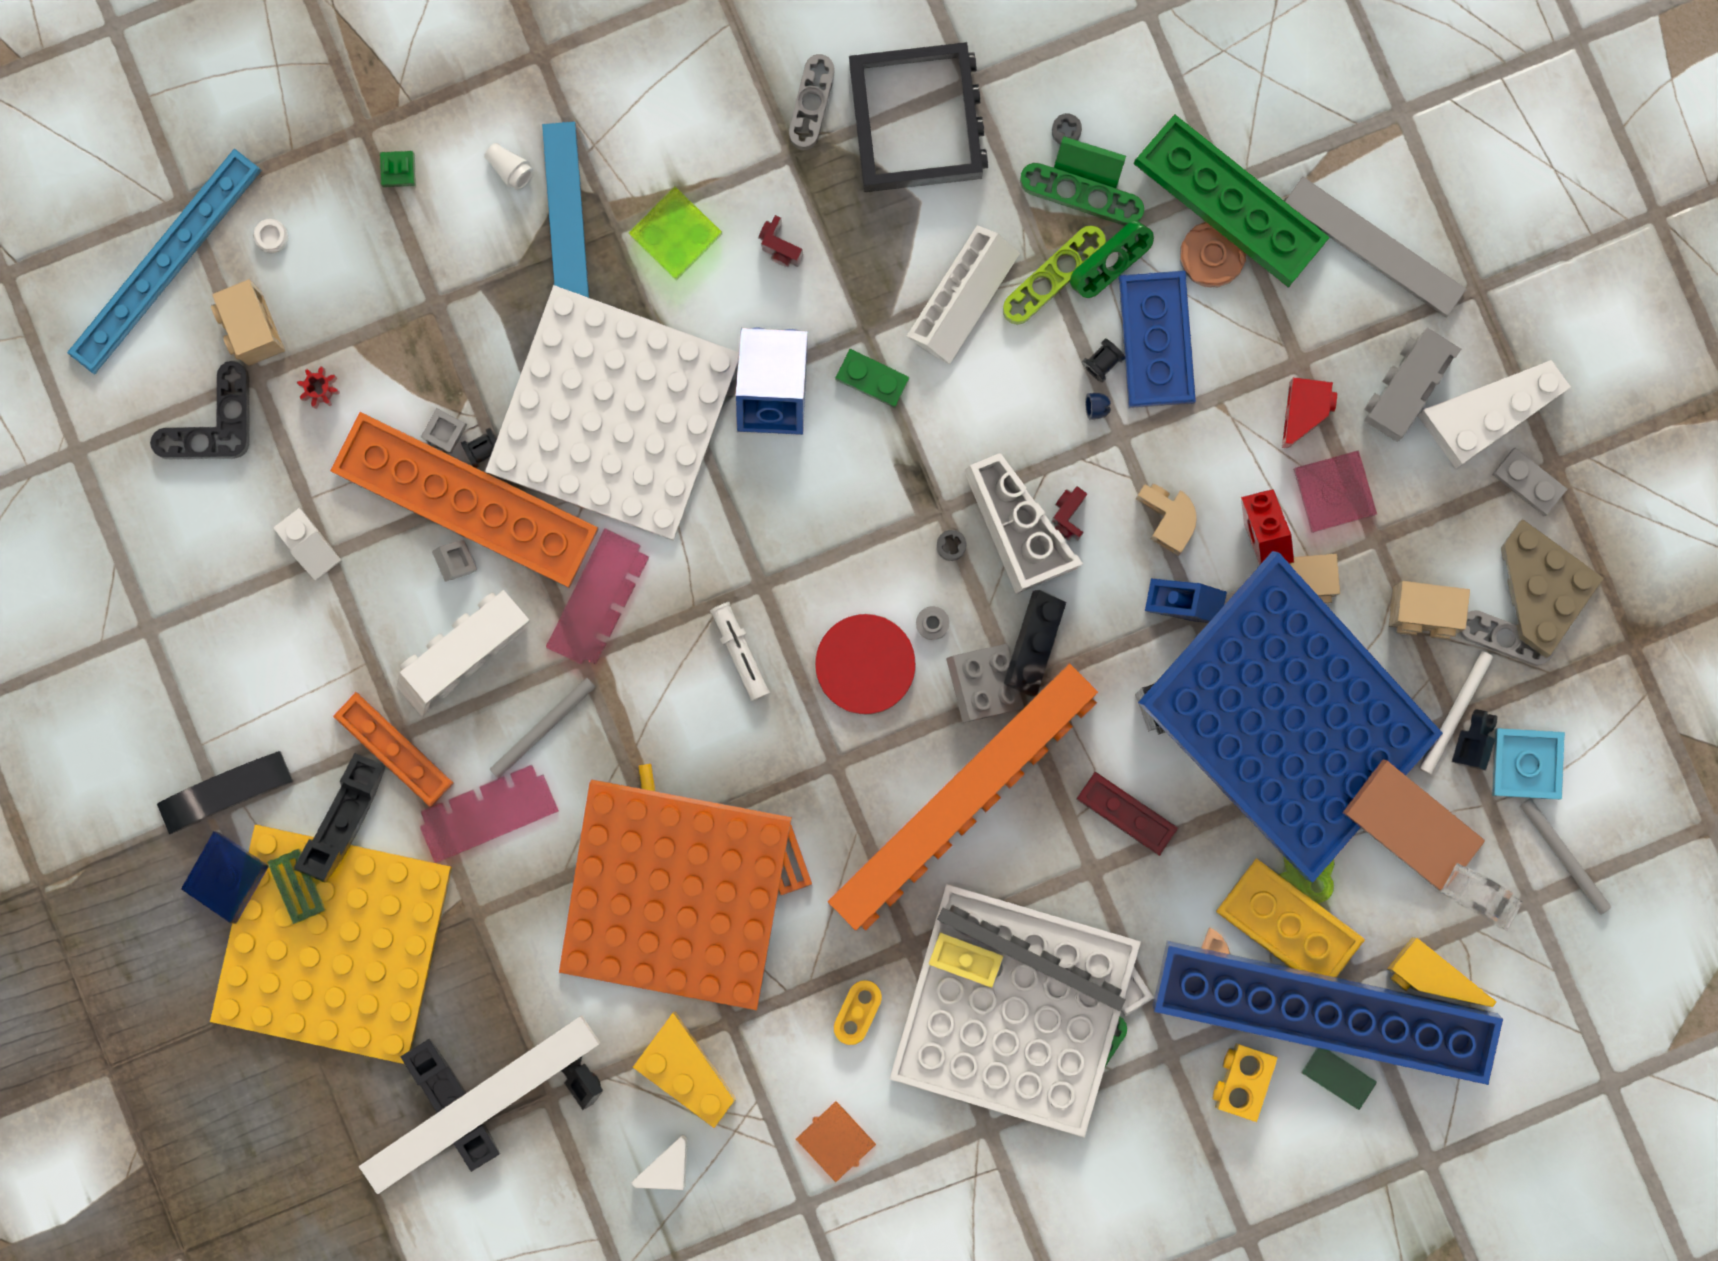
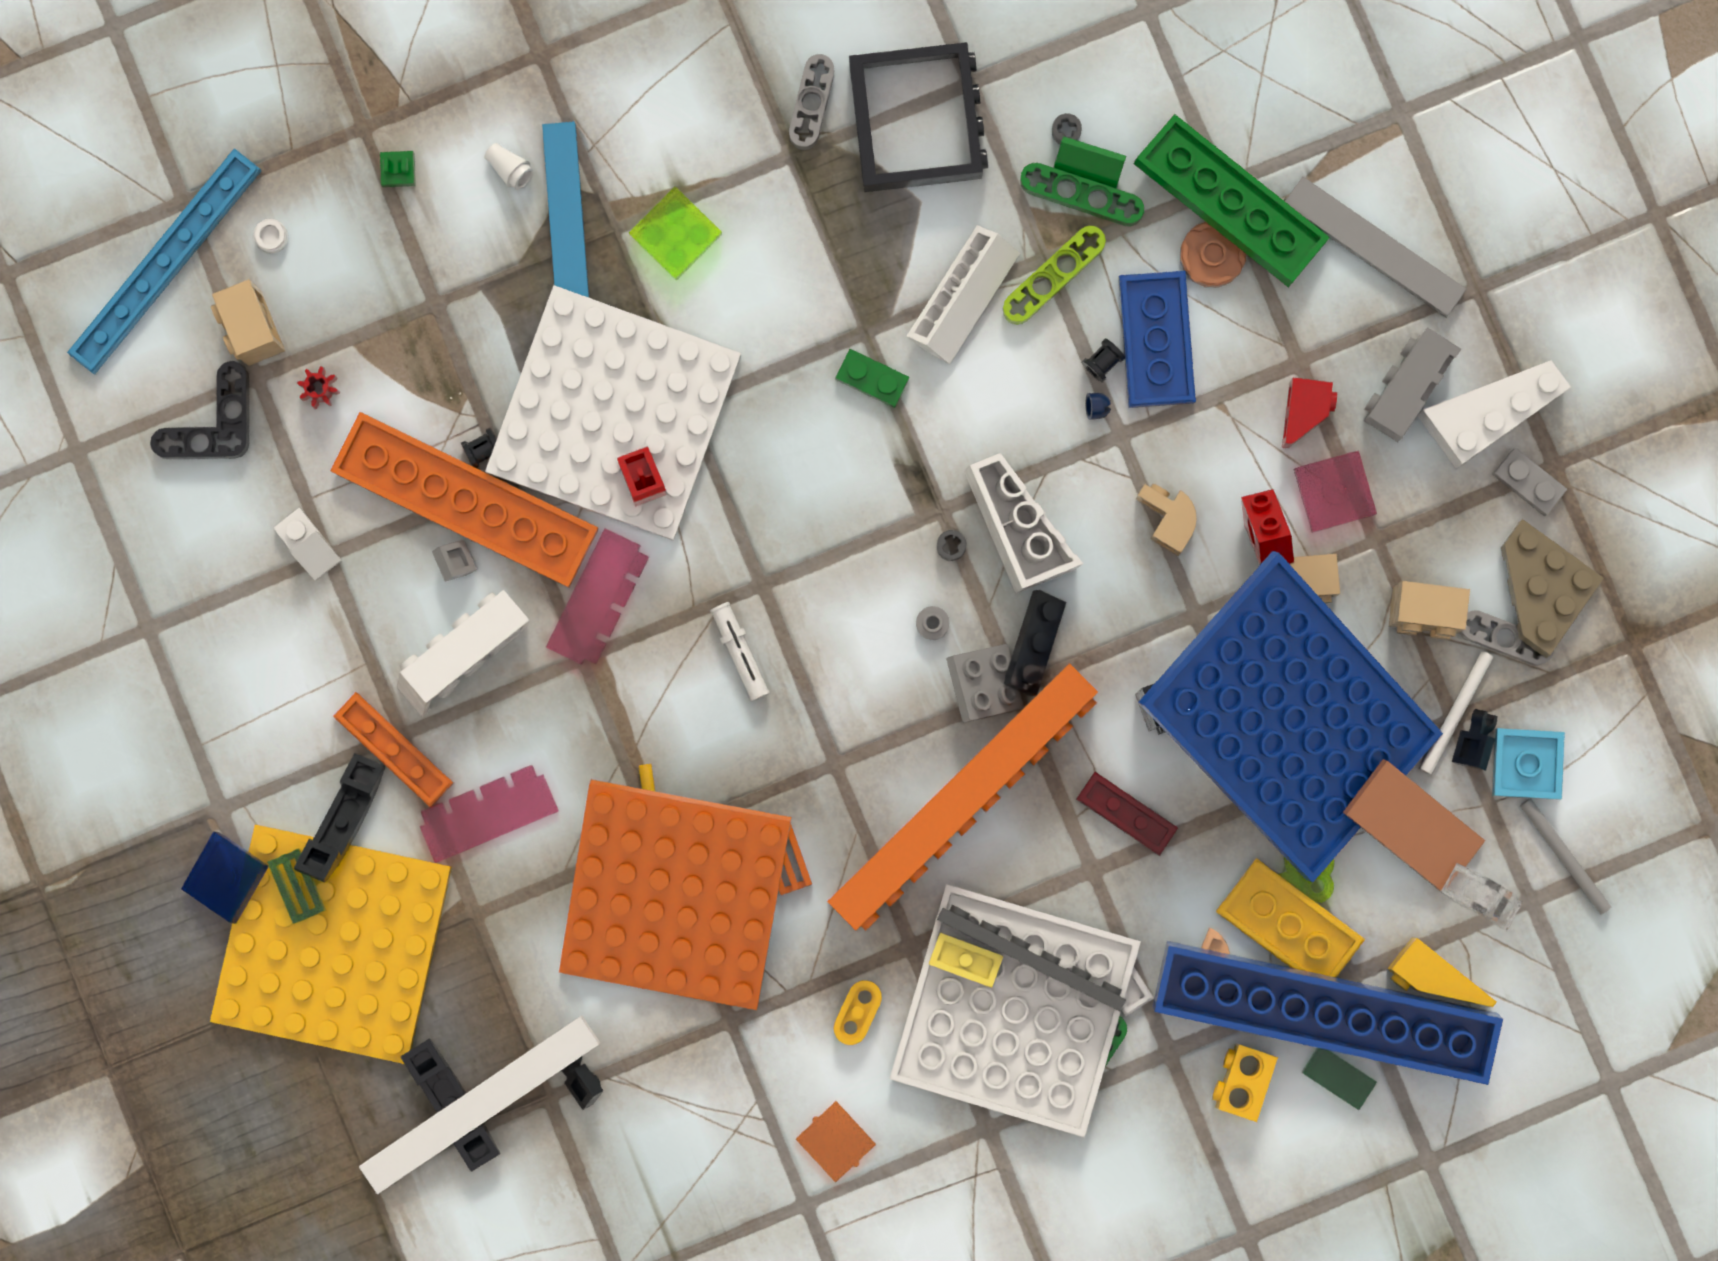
(224, 791): black slope -> none
(443, 431): light grey plate -> none
(542, 727): light grey bar -> none
(641, 476): none -> red slope
(667, 1170): white slope -> none
(684, 1072): yellow wedge -> none
(771, 381): slope -> none
(781, 250): dark red bracket -> none
(865, 664): red tile -> none
(1068, 505): dark red bracket -> none
(1125, 259): green beam -> none
(1184, 600): blue slope -> none

